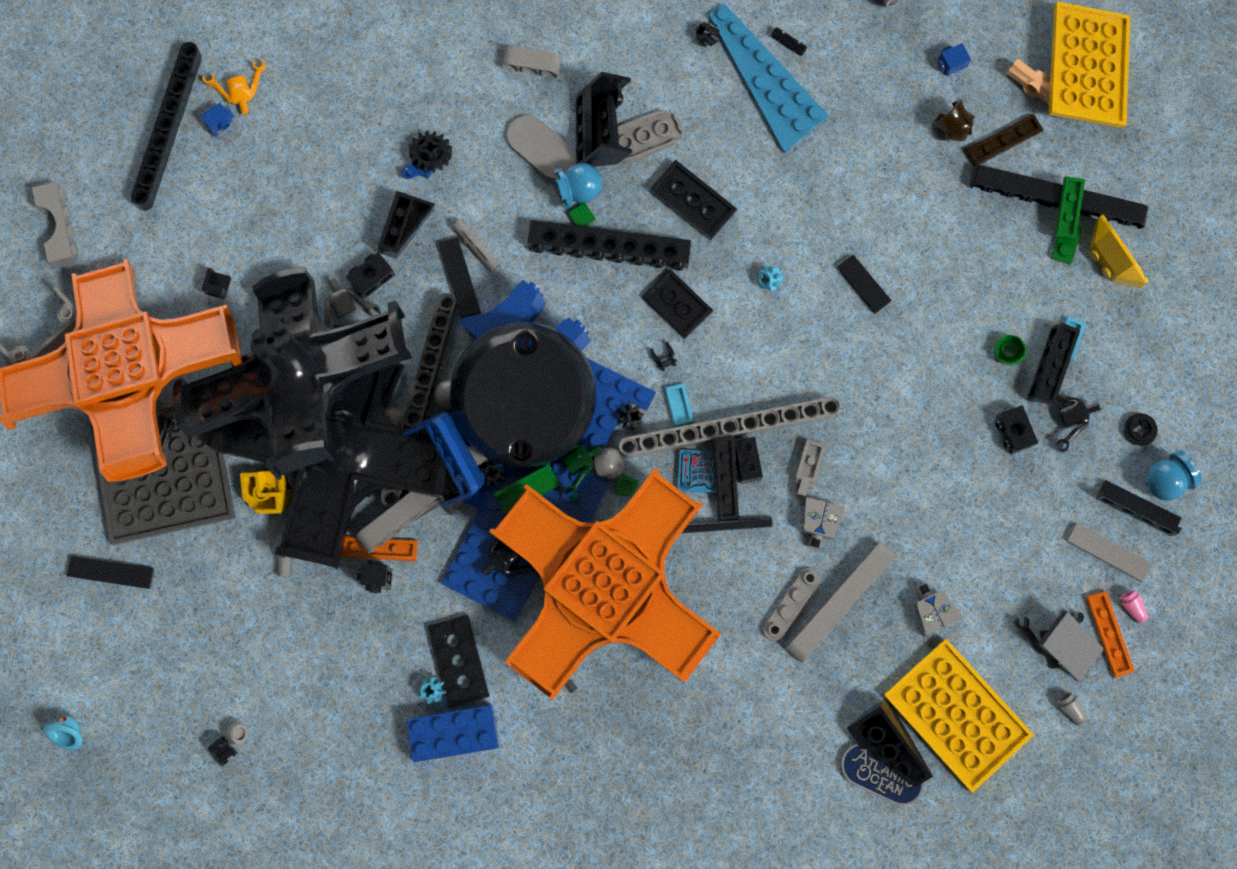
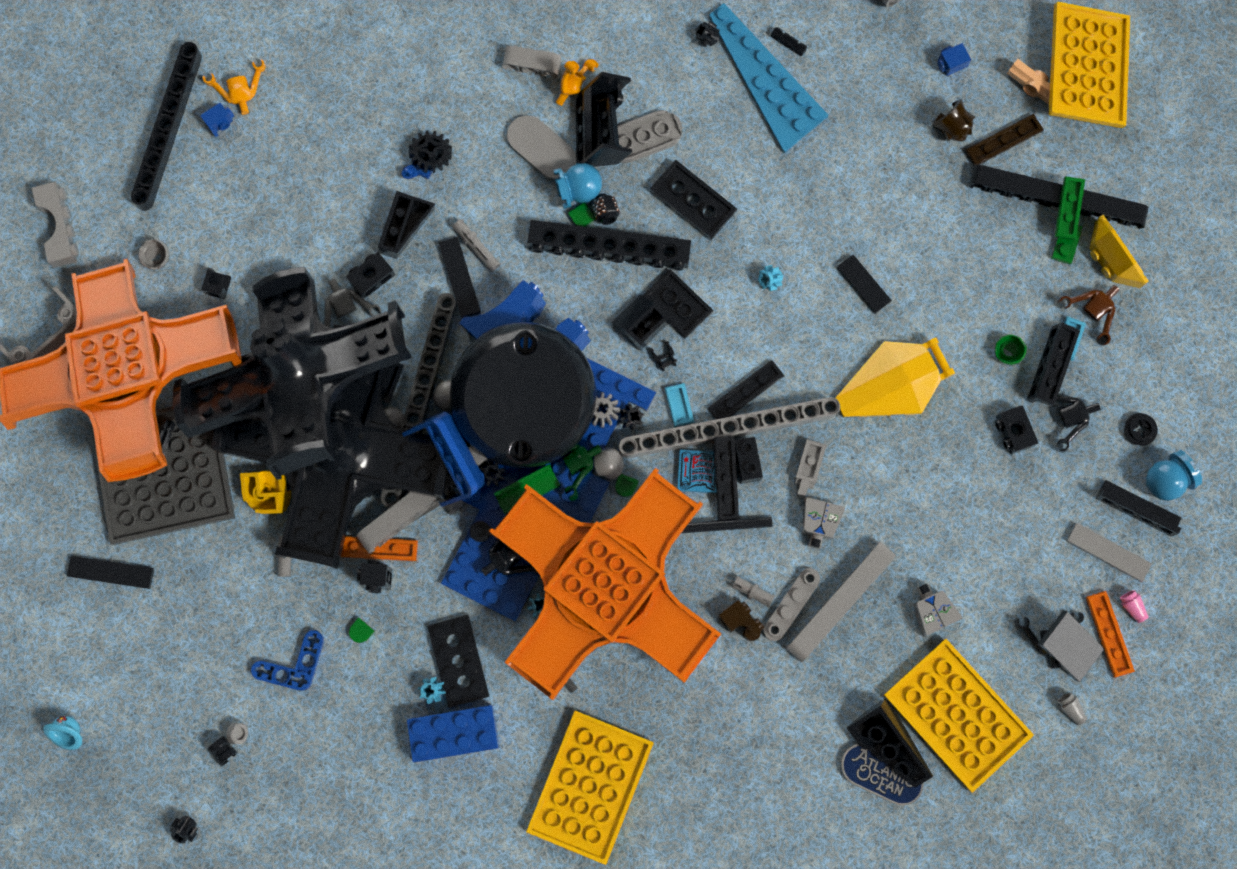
(150, 250): none -> light grey hair
(183, 829): none -> black gear
(300, 668): none -> blue beam
(360, 631): none -> green tile
(480, 531): none -> black tile
(539, 599): none -> medium azure gear
(572, 83): none -> light orange piece
(590, 787): none -> yellow plate
(605, 209): none -> black head
(610, 410): none -> light grey gear
(641, 321): none -> black slope
(739, 616): none -> dark brown brick
(746, 391): none -> black tile
(753, 591): none -> light grey pin
(895, 380): none -> yellow windscreen
(1098, 305): none -> reddish brown piece

